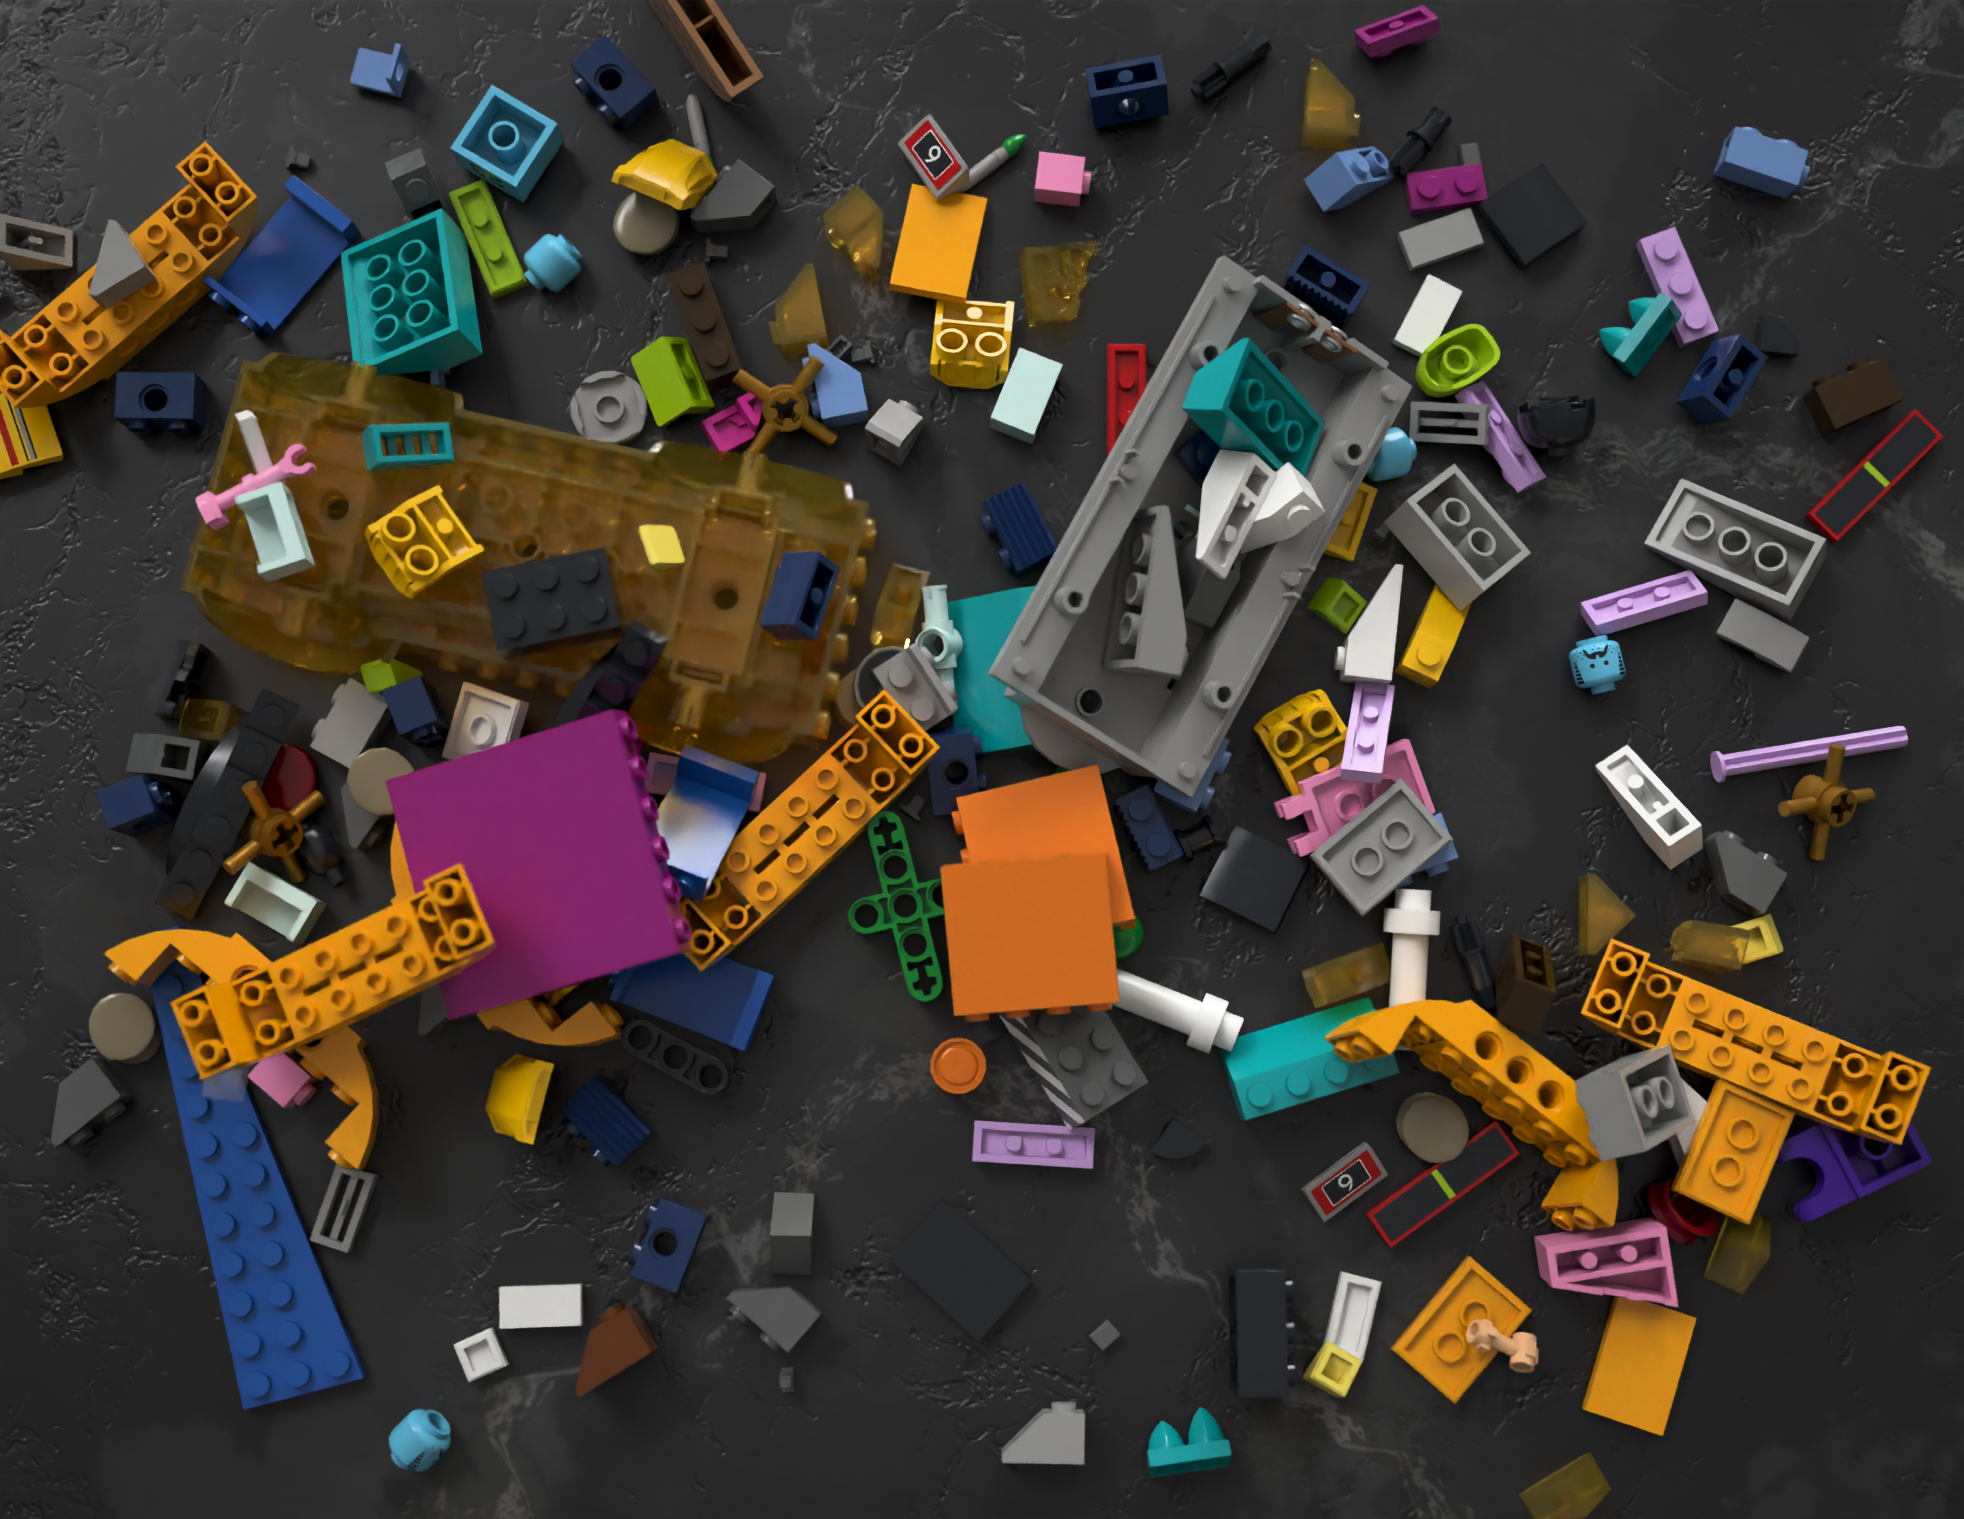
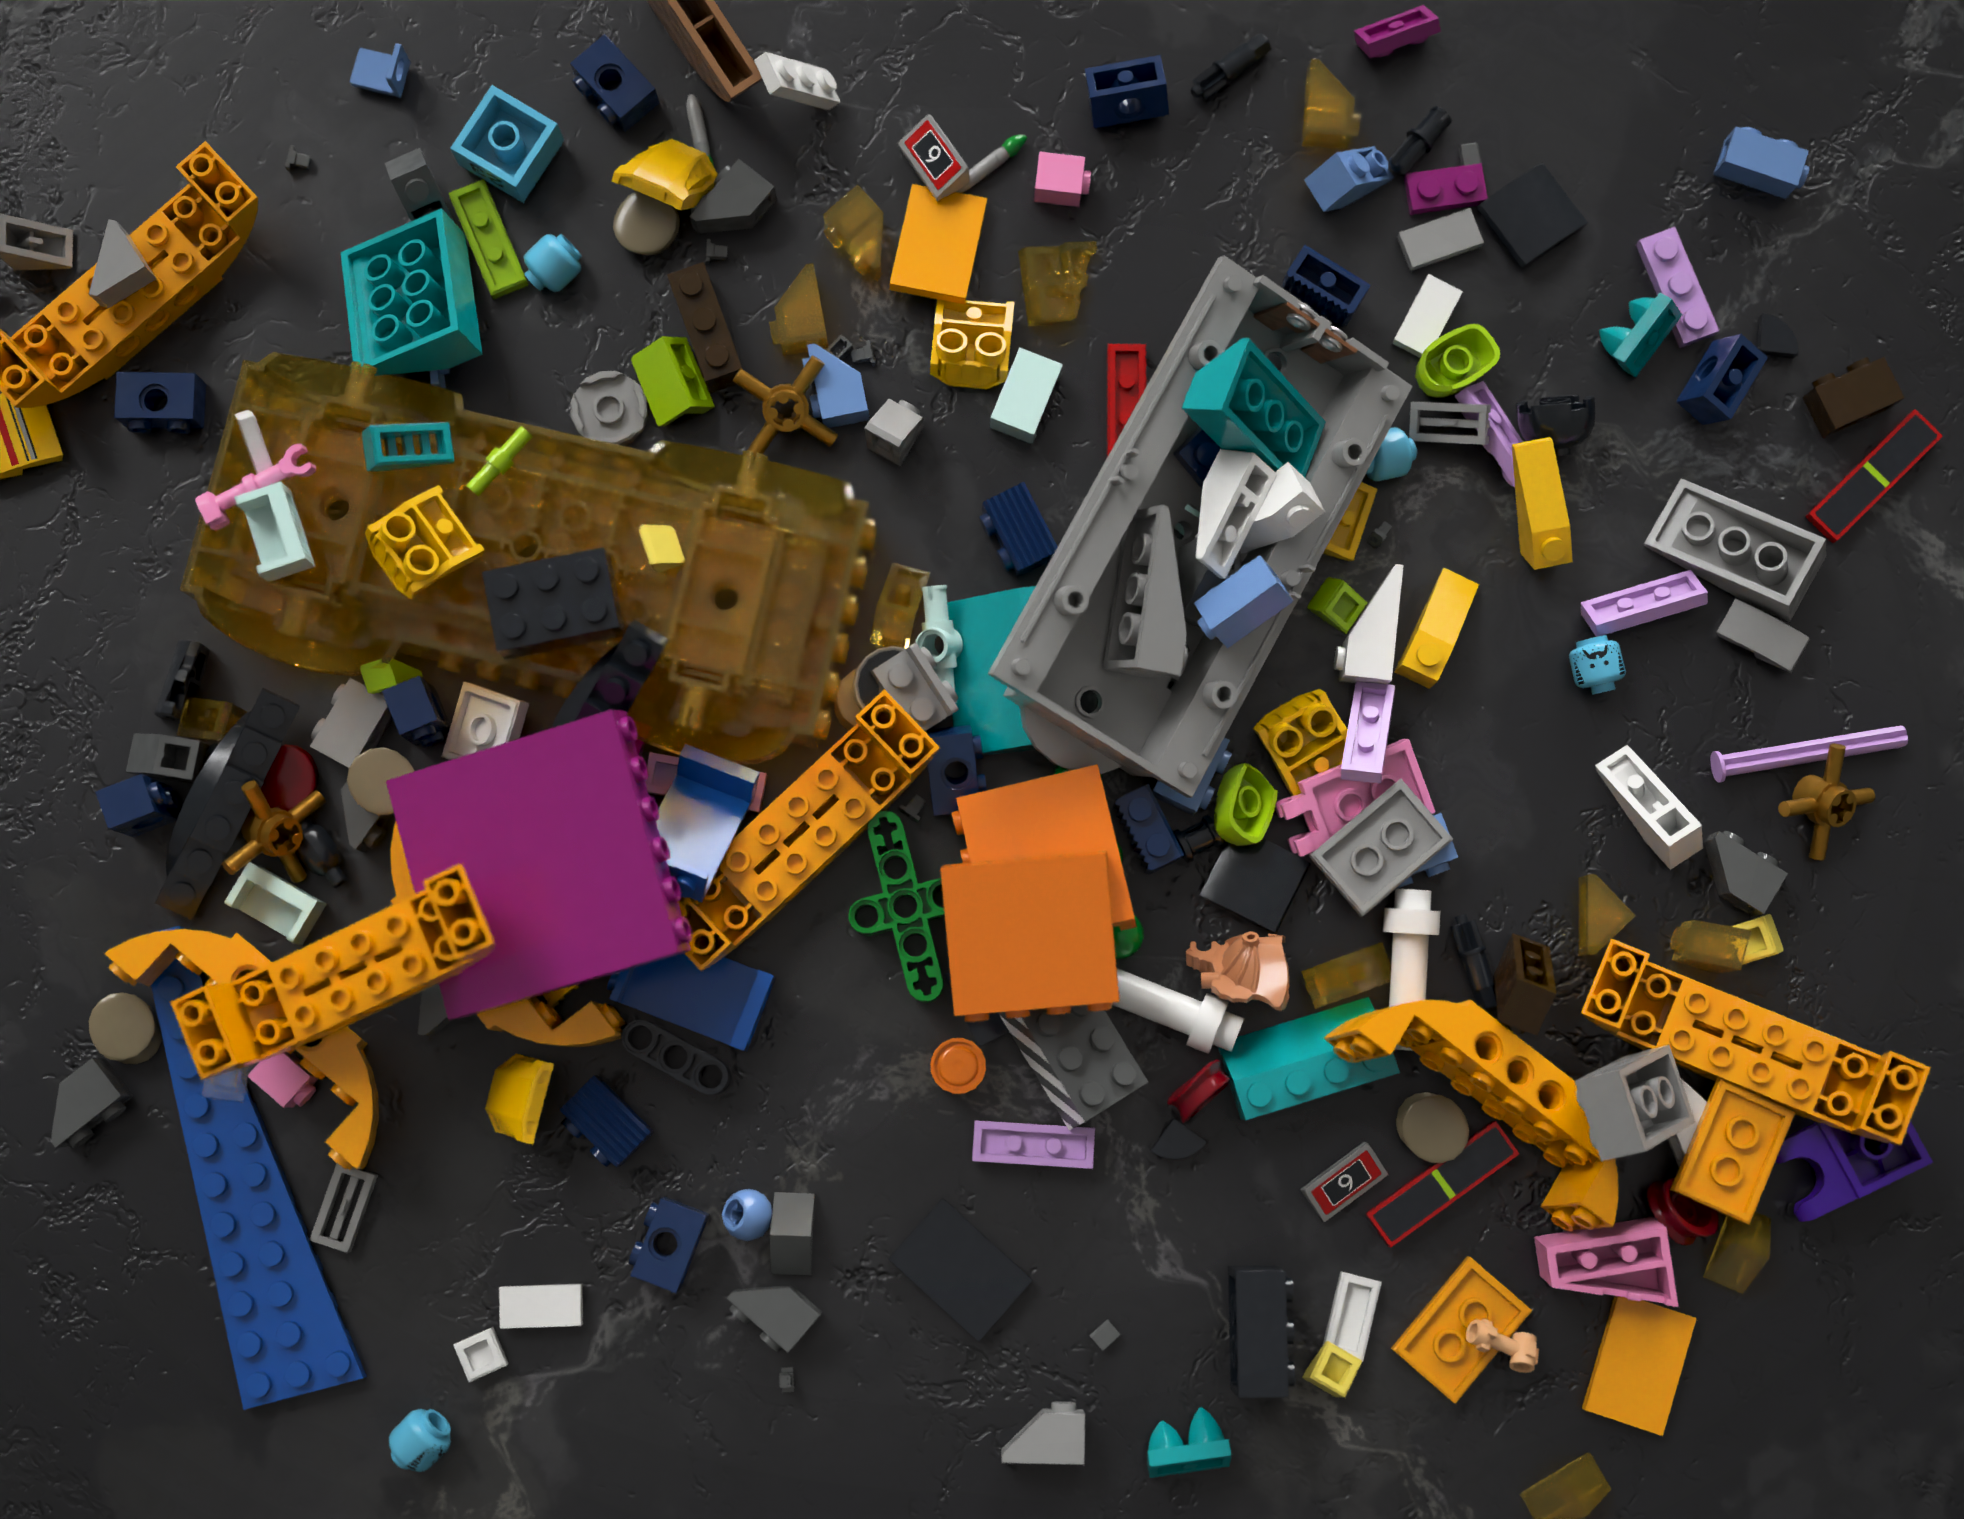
(284, 260): blue panel -> none
(499, 461): none -> lime bar
(614, 1345): reddish brown slope -> none
(735, 425): dark pink slope -> none
(747, 1214): none -> medium blue piece
(797, 81): none -> white plate
(799, 596): dark blue brick -> none
(1199, 1090): none -> dark red piece
(1242, 602): none -> medium blue brick
(1244, 805): none -> lime piece
(1244, 969): none -> nougat helmet
(1457, 537): light grey brick -> none
(1541, 505): none -> yellow slope

